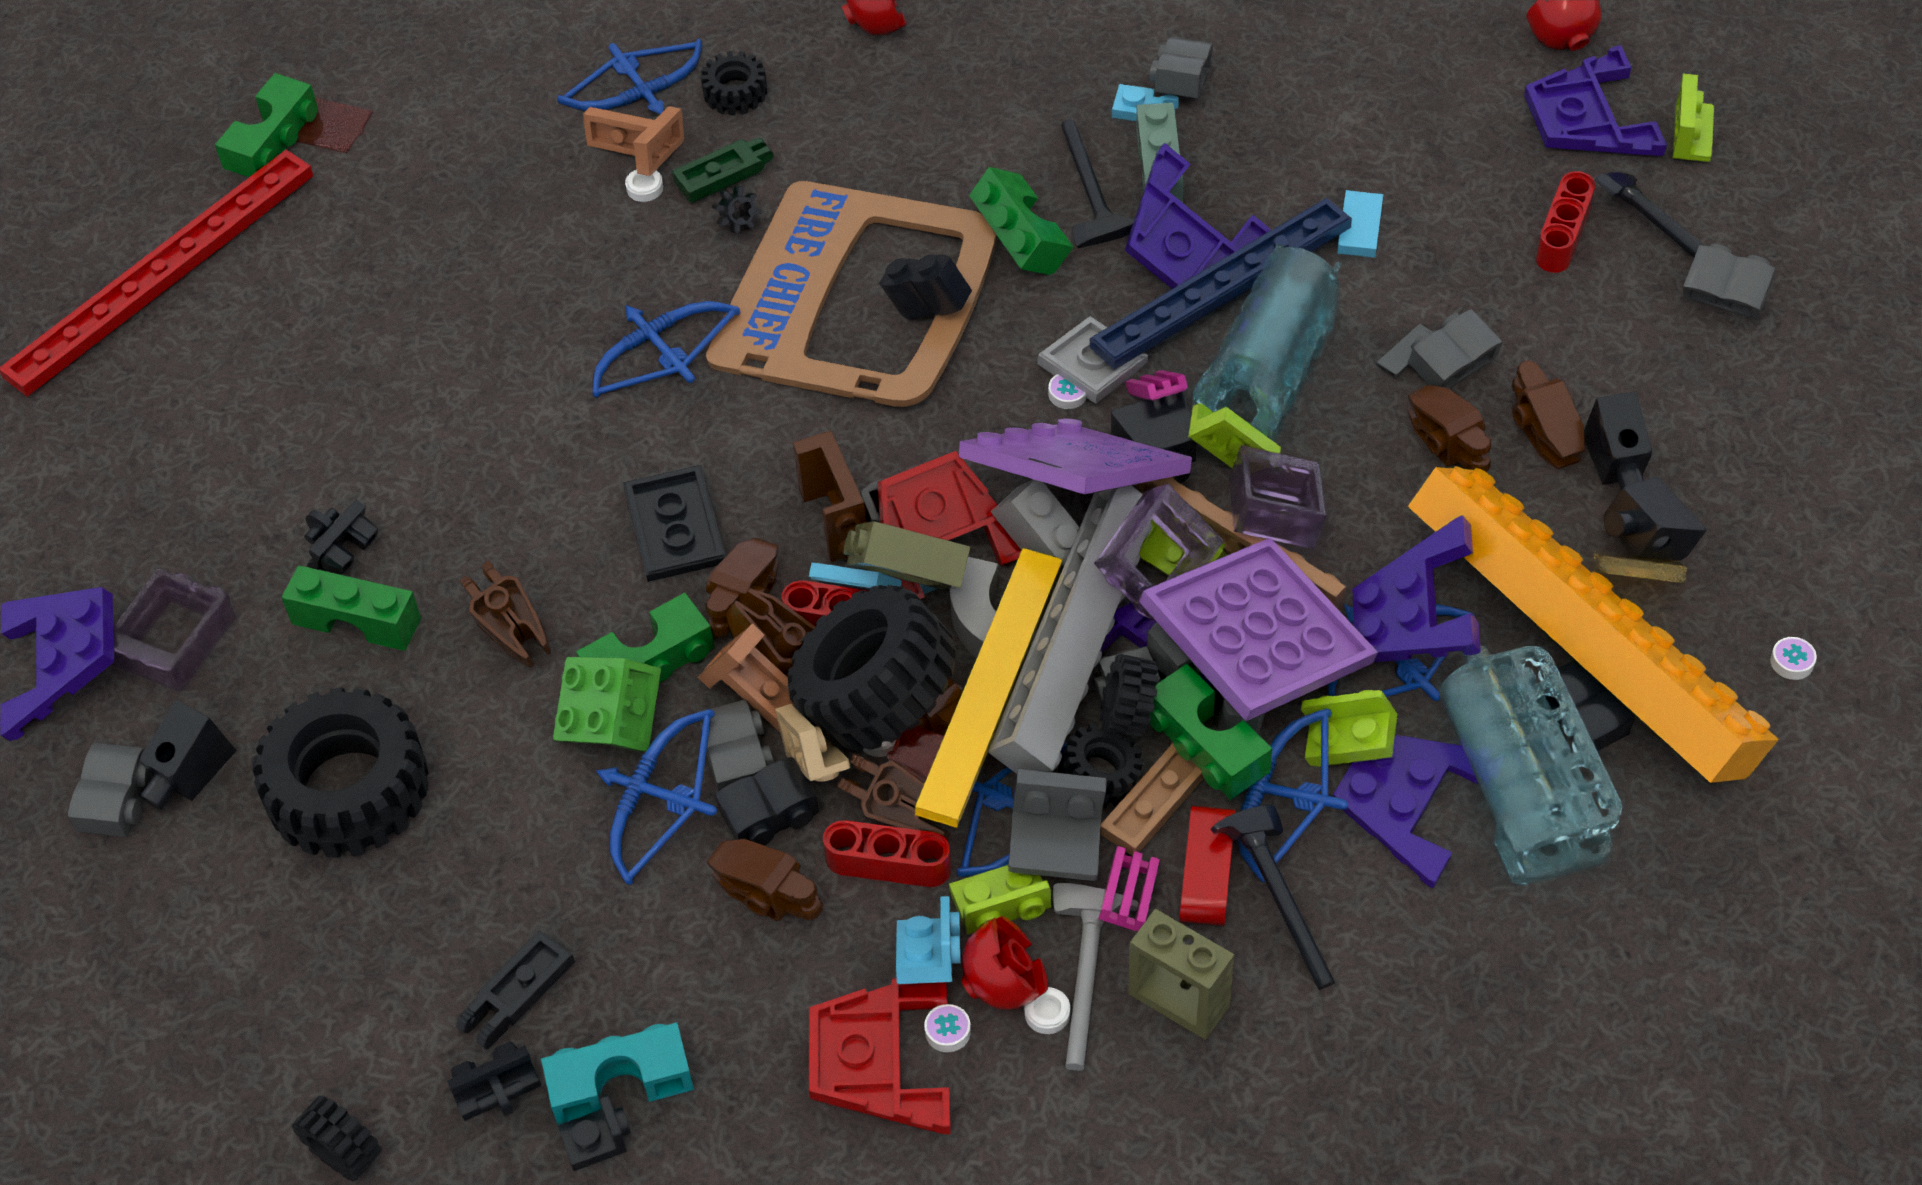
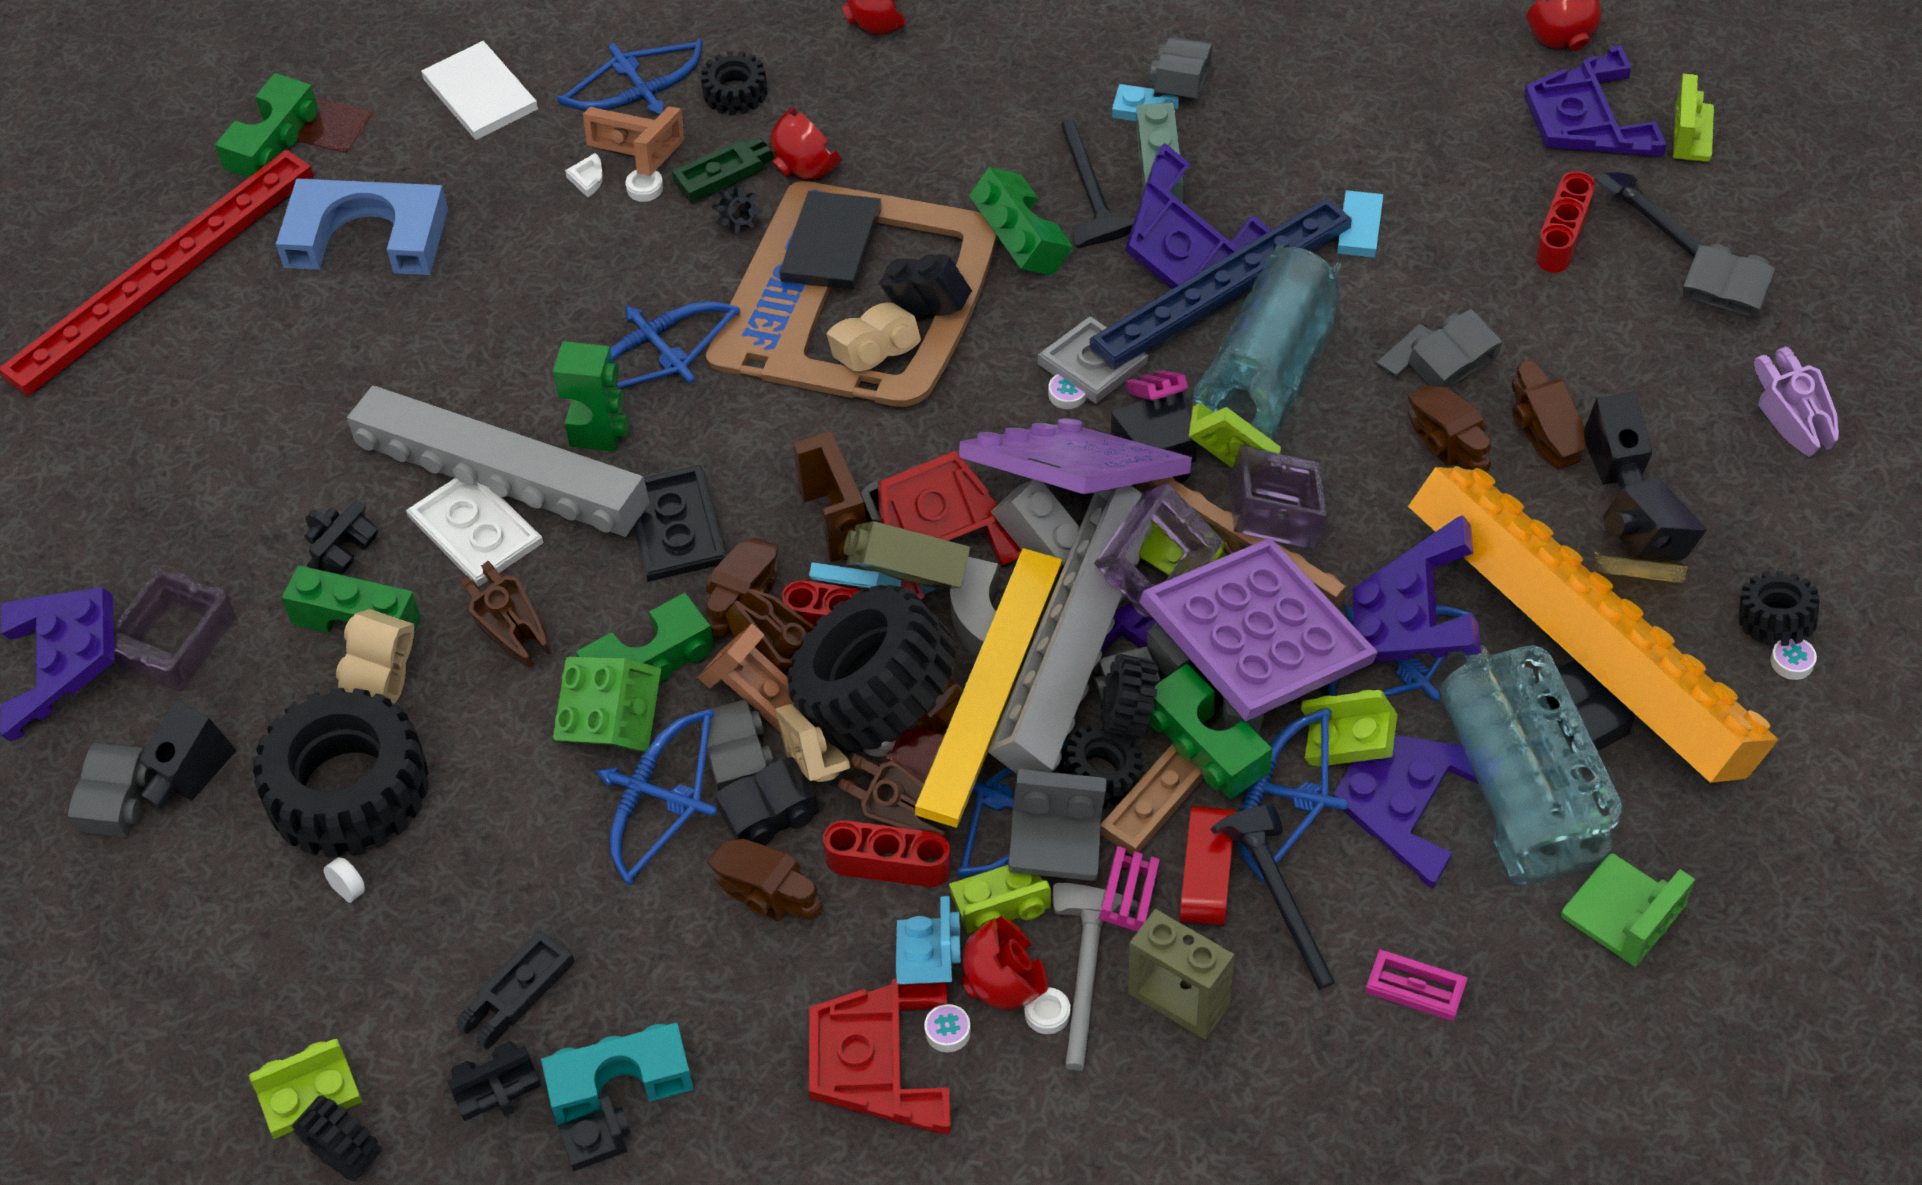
(294, 1083): none -> lime bracket
(324, 205): none -> medium blue arch
(344, 879): none -> white tile
(375, 654): none -> tan brick
(474, 528): none -> white tile
(479, 90): none -> white tile
(500, 460): none -> light grey brick
(586, 174): none -> white tile
(590, 380): none -> green arch
(801, 148): none -> red cylinder
(830, 240): none -> black tile
(874, 336): none -> tan brick
(1411, 999): none -> dark pink tile
(1627, 907): none -> bright green bracket
(1793, 623): none -> black tyre
(1797, 402): none -> lavender hinge

